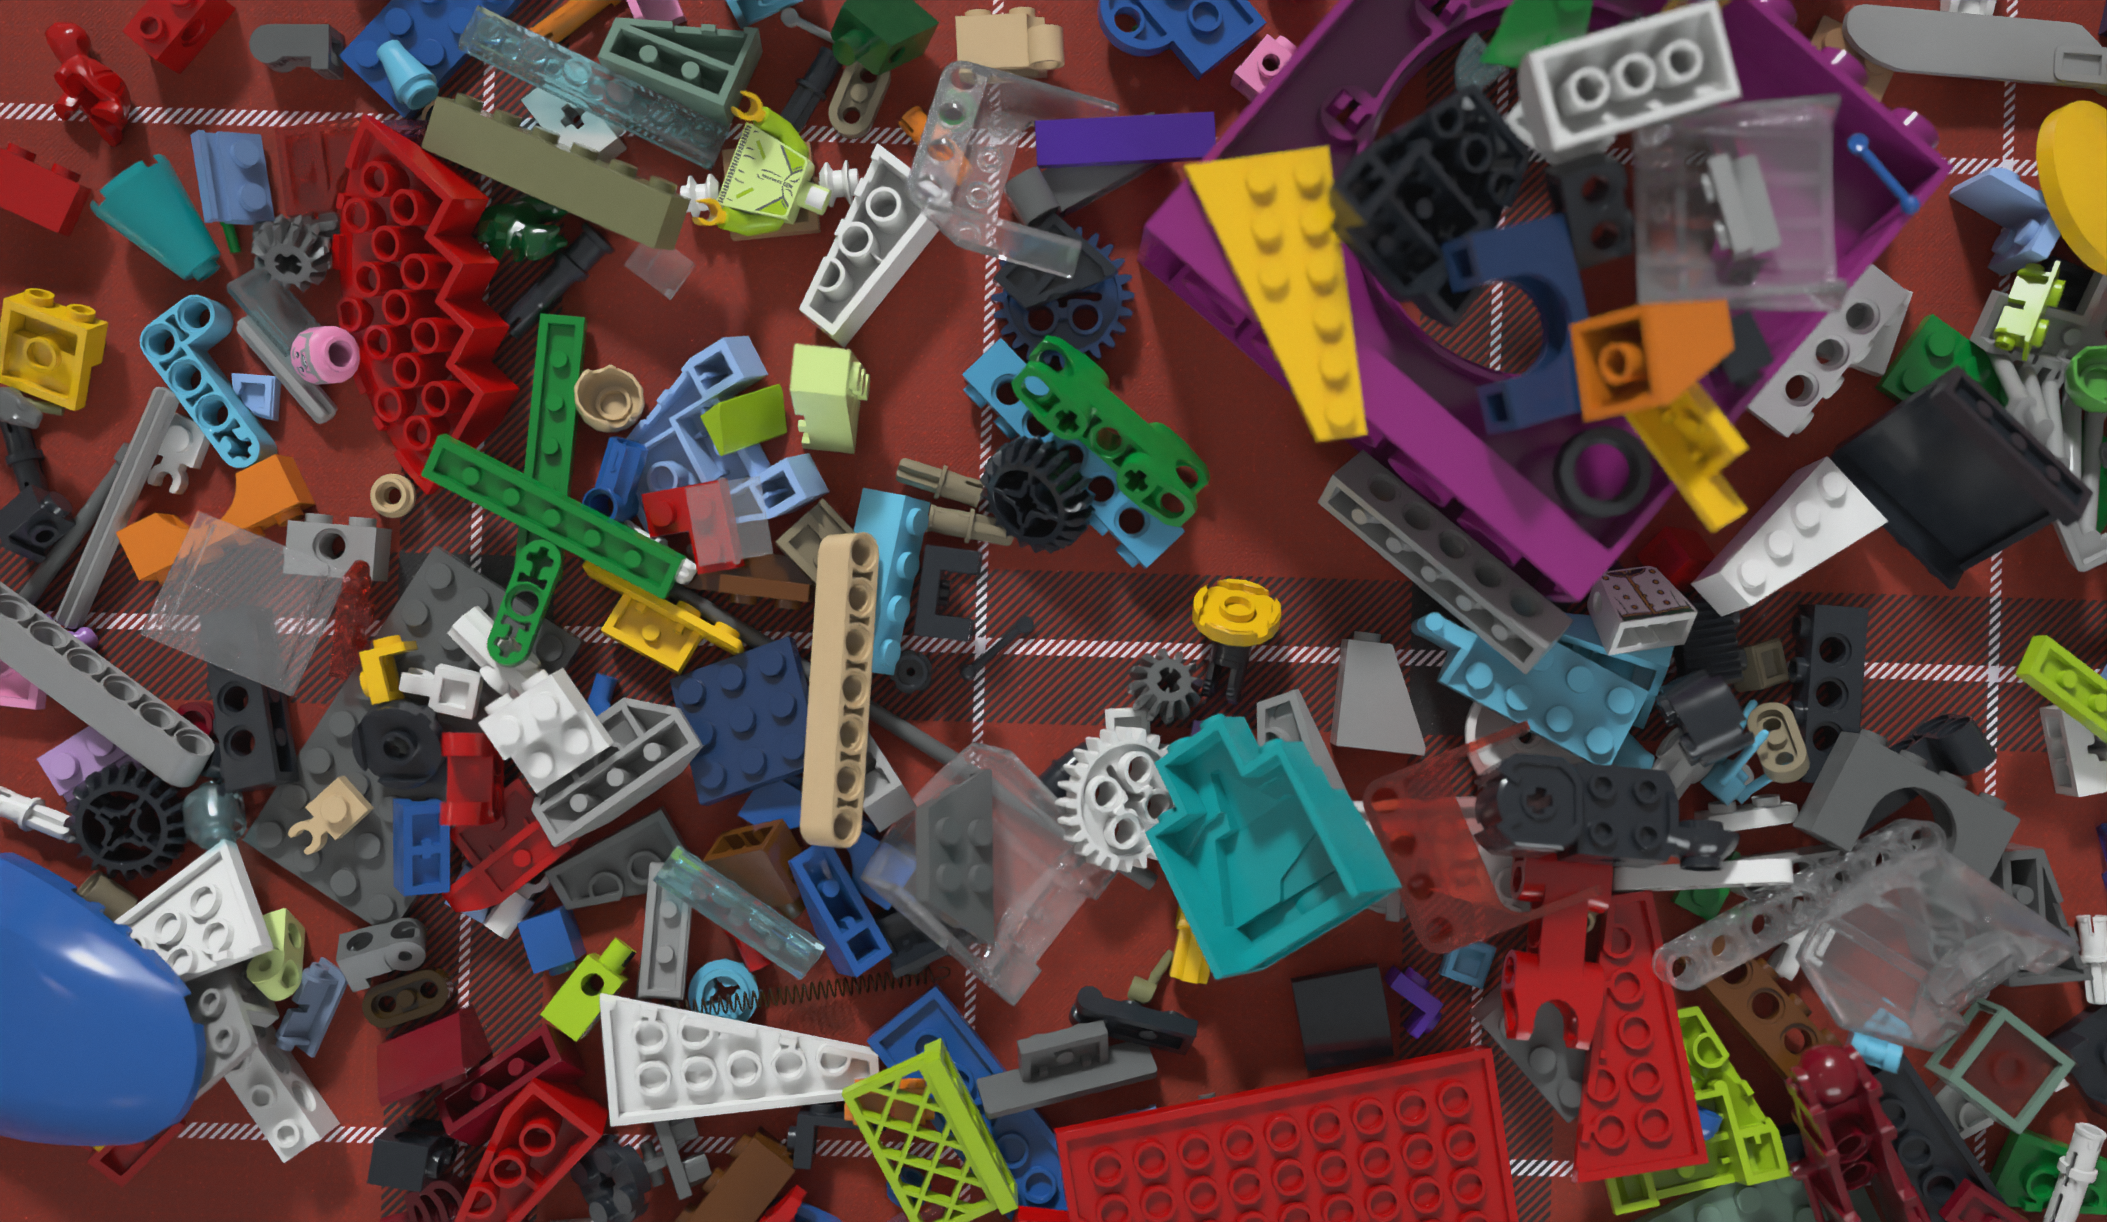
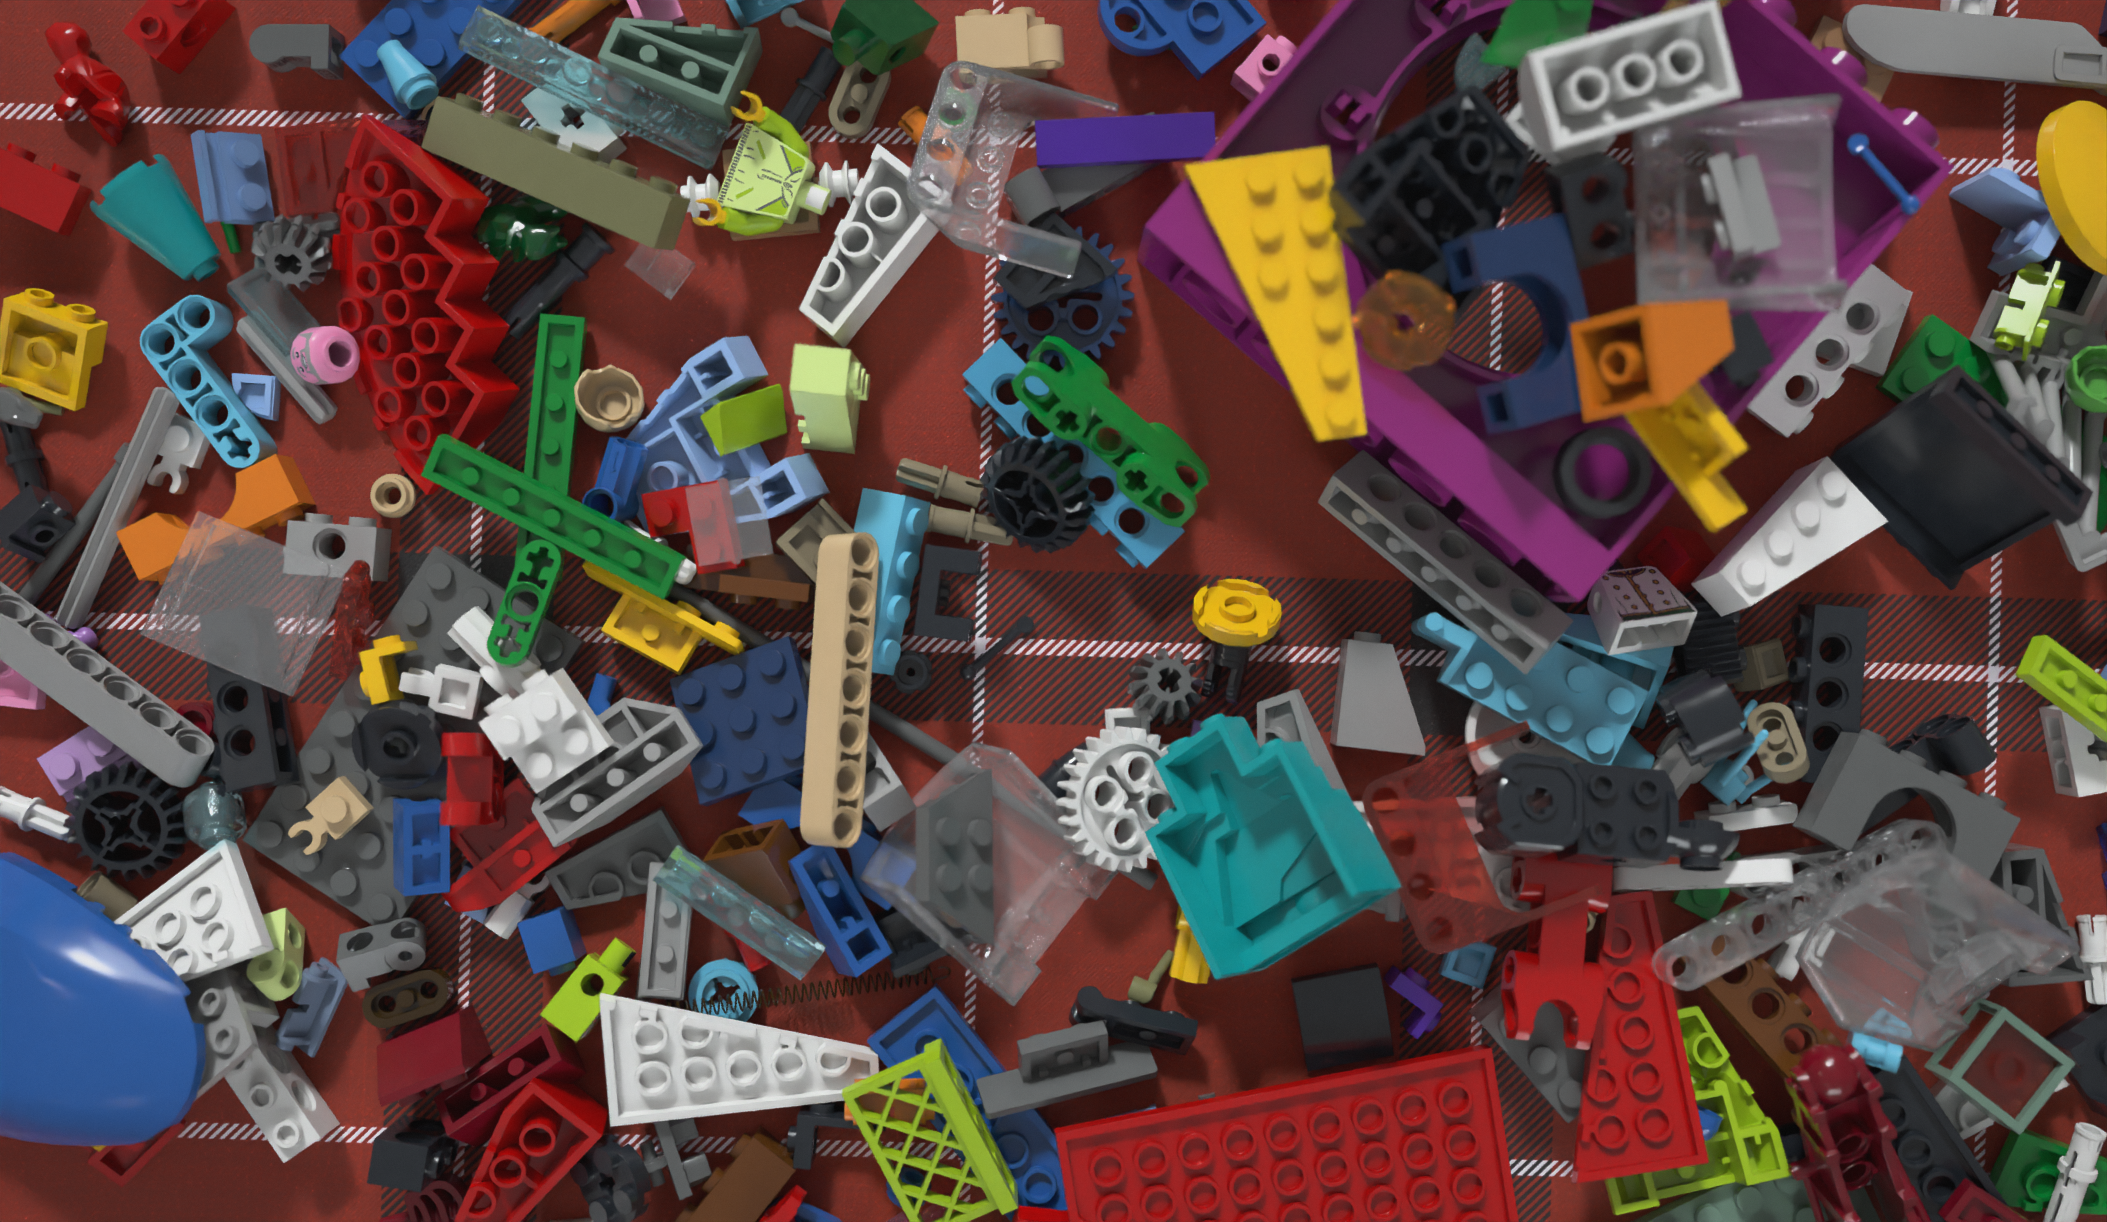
(1417, 298): none -> clear orange plate

